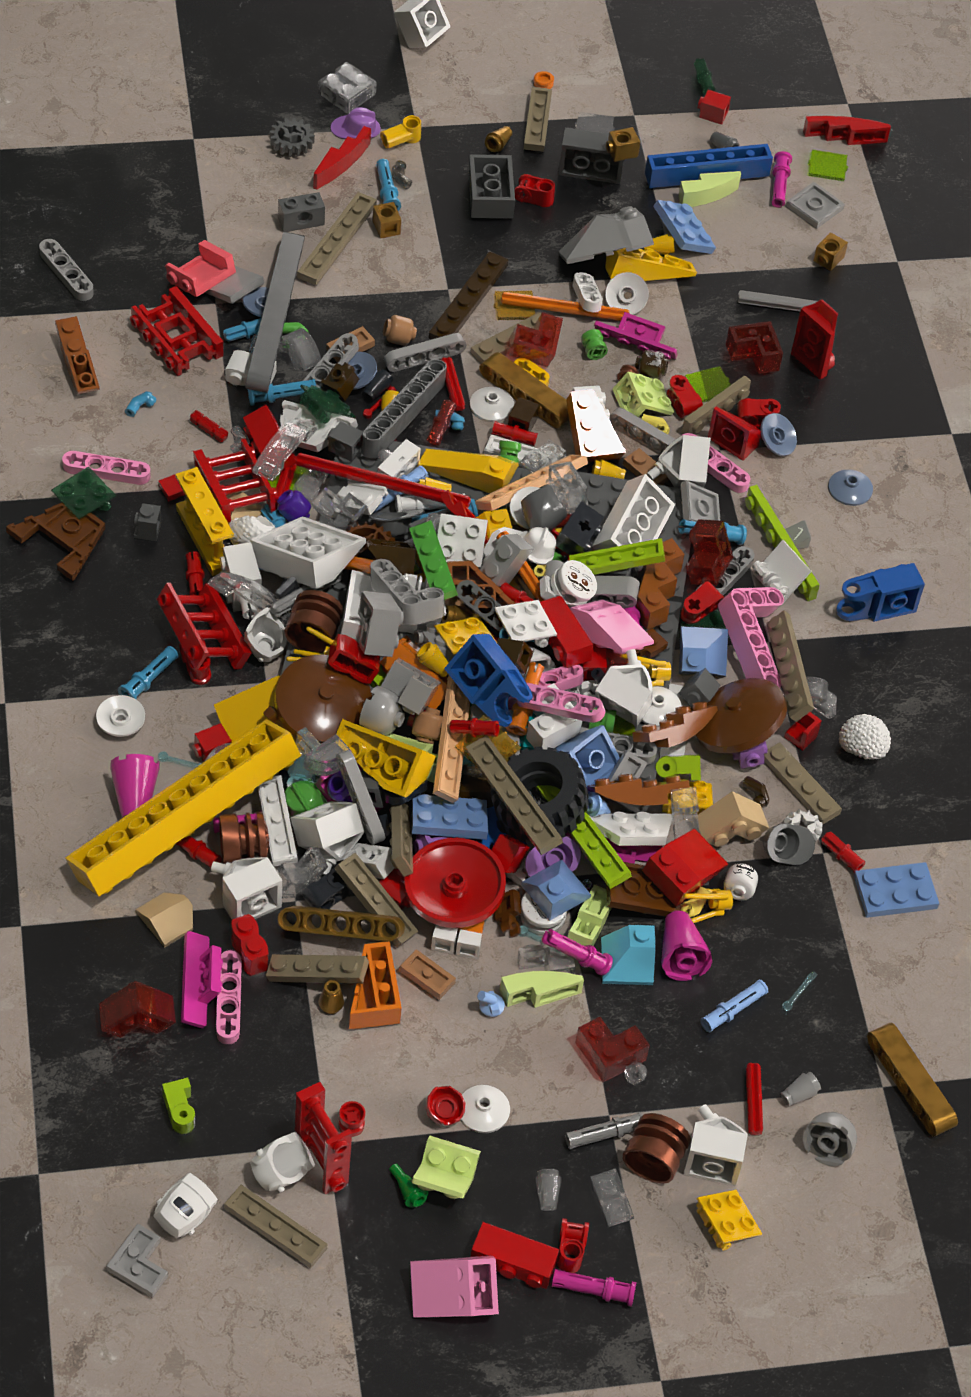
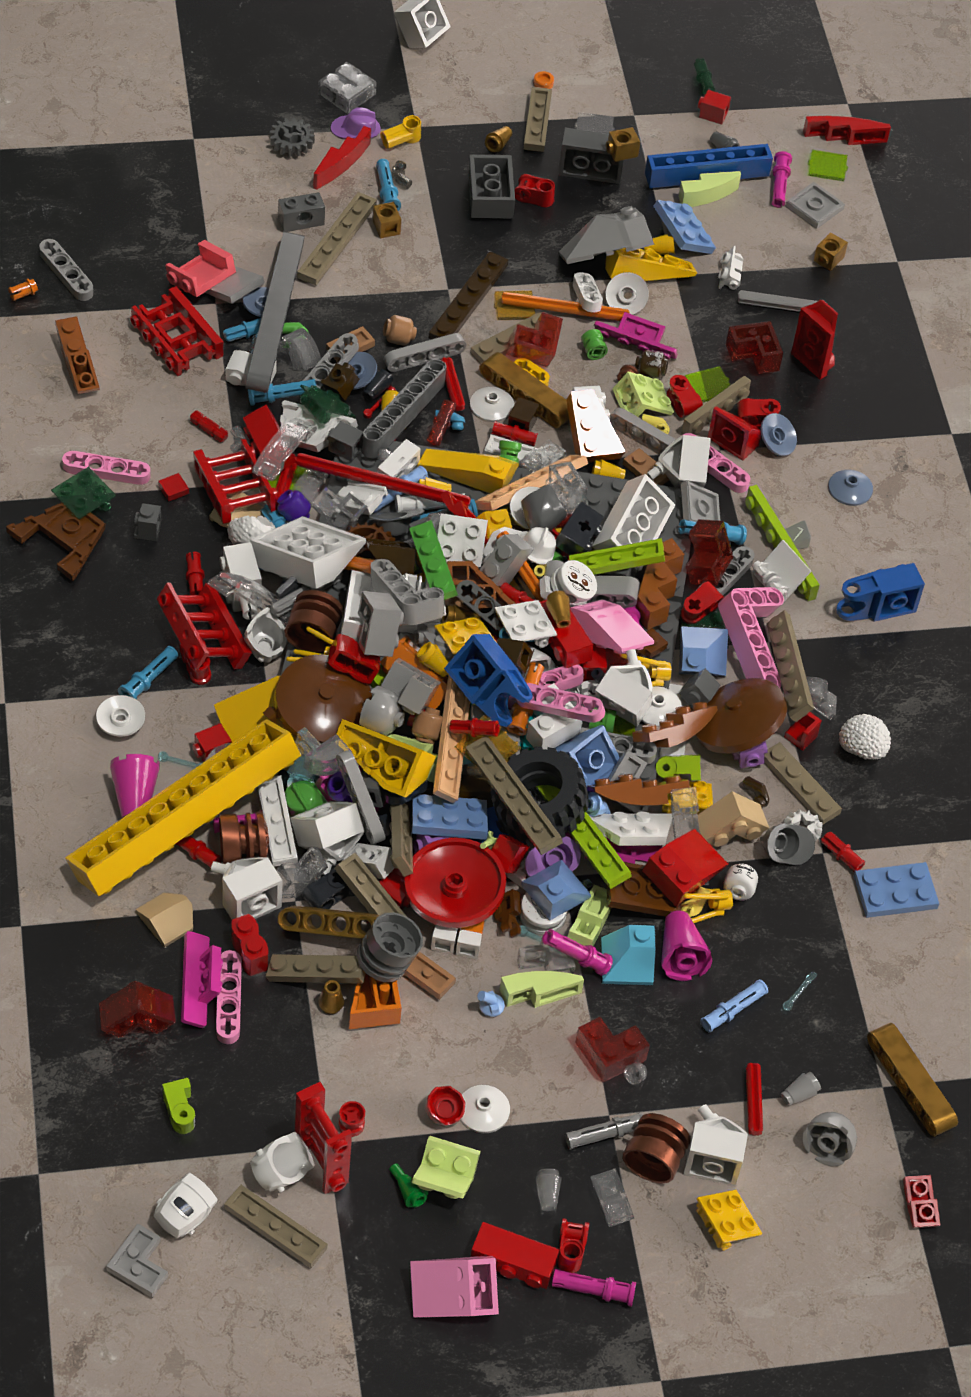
(24, 289): none -> orange pin
(138, 401): dark azure arm -> none
(203, 518): yellow fence -> none
(389, 947): none -> dark grey wheel
(490, 842): none -> yellowish green hand
(559, 607): none -> pearl gold cone
(731, 269): none -> white hinge
(921, 1201): none -> slope

